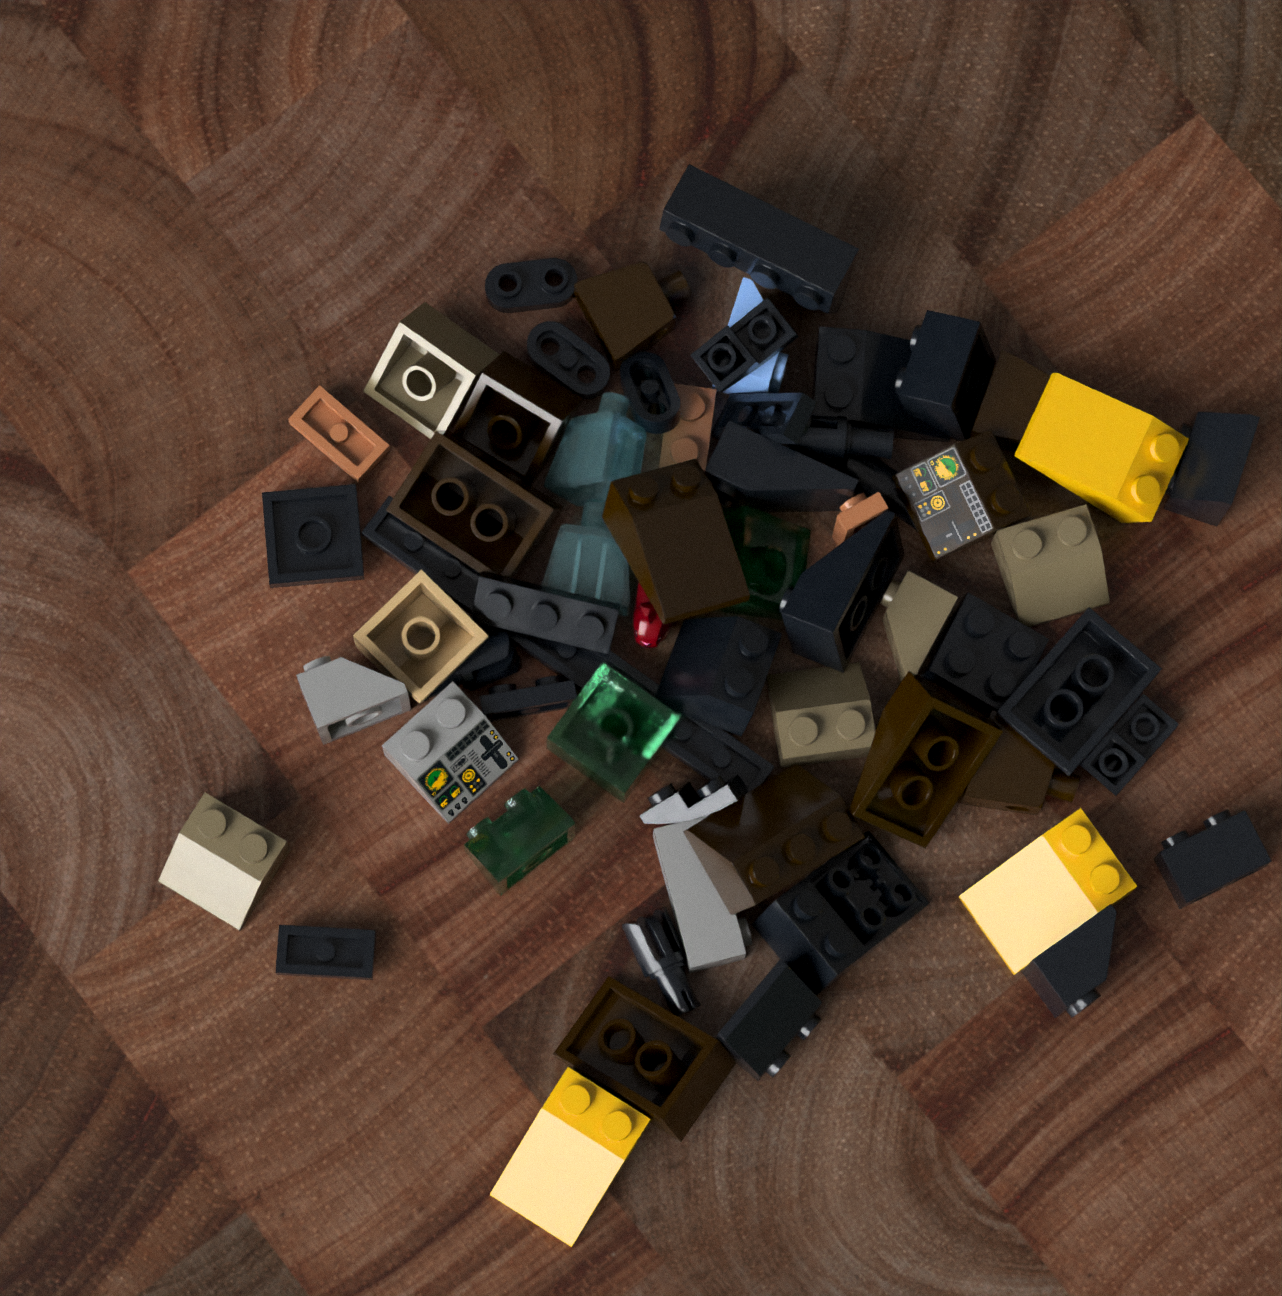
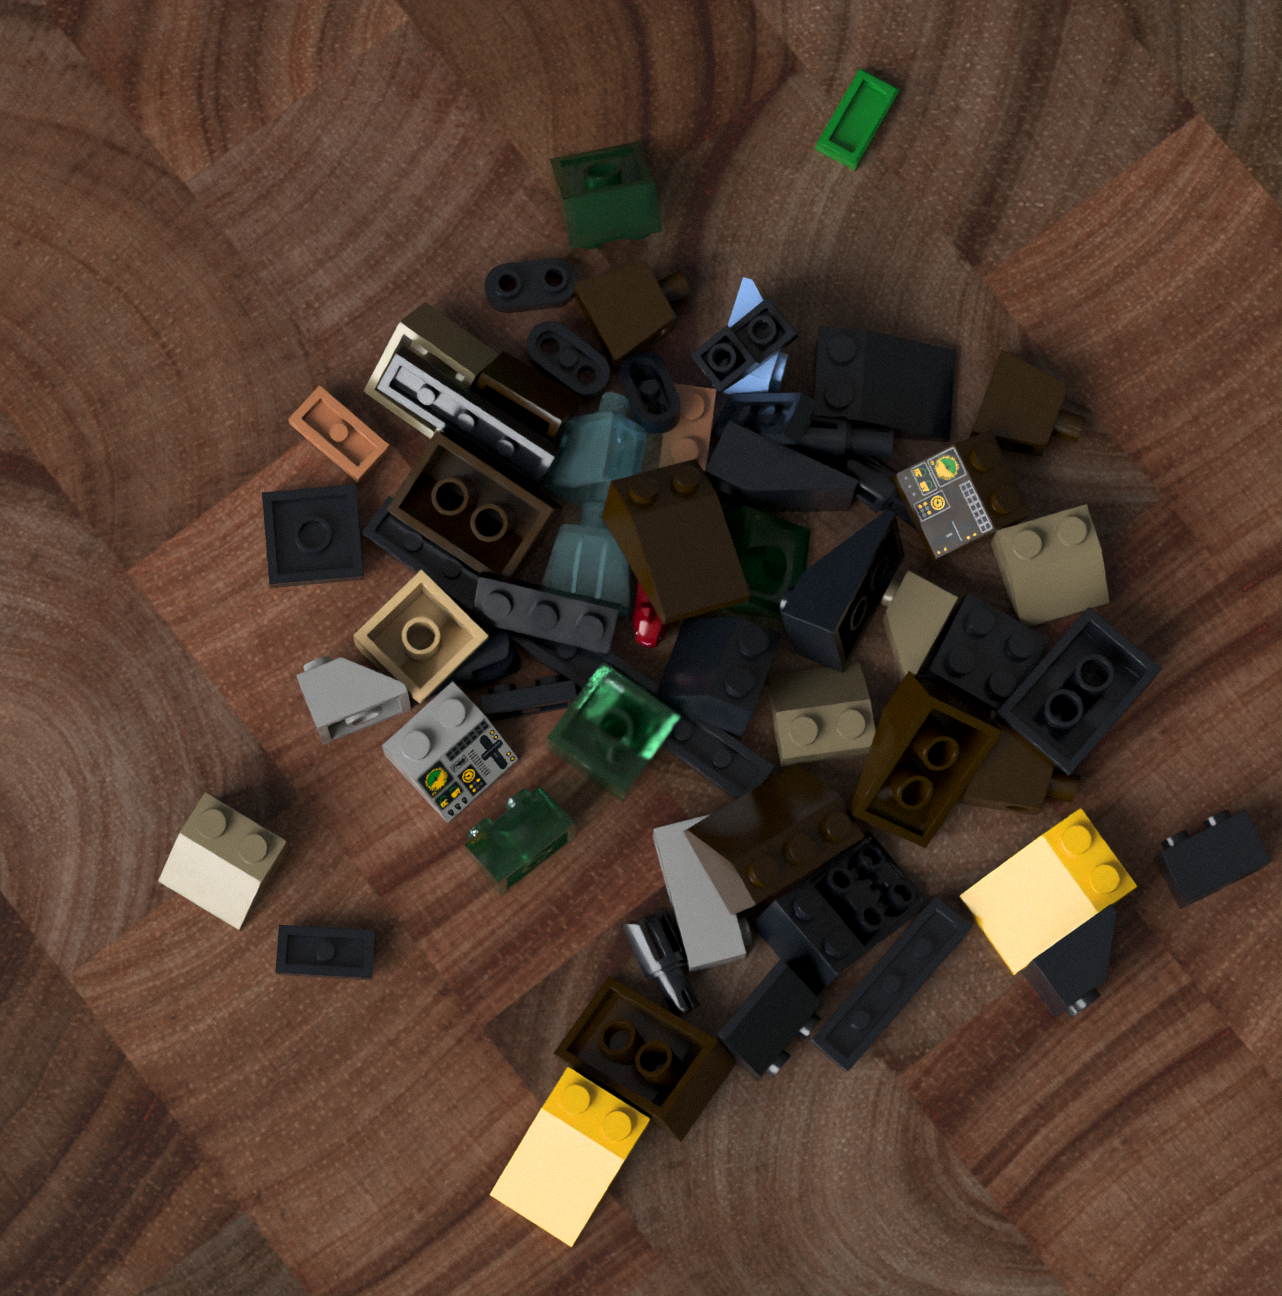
(468, 418): none -> black plate
(606, 195): none -> clear green slope
(684, 804): slope -> none
(759, 240): black slope -> none
(856, 514): nougat plate -> none
(857, 119): none -> green tile
(890, 984): none -> black plate
(946, 373): black slope -> none
(1101, 449): yellow slope -> none
(1129, 744): black slope -> none
(1210, 465): black slope -> none

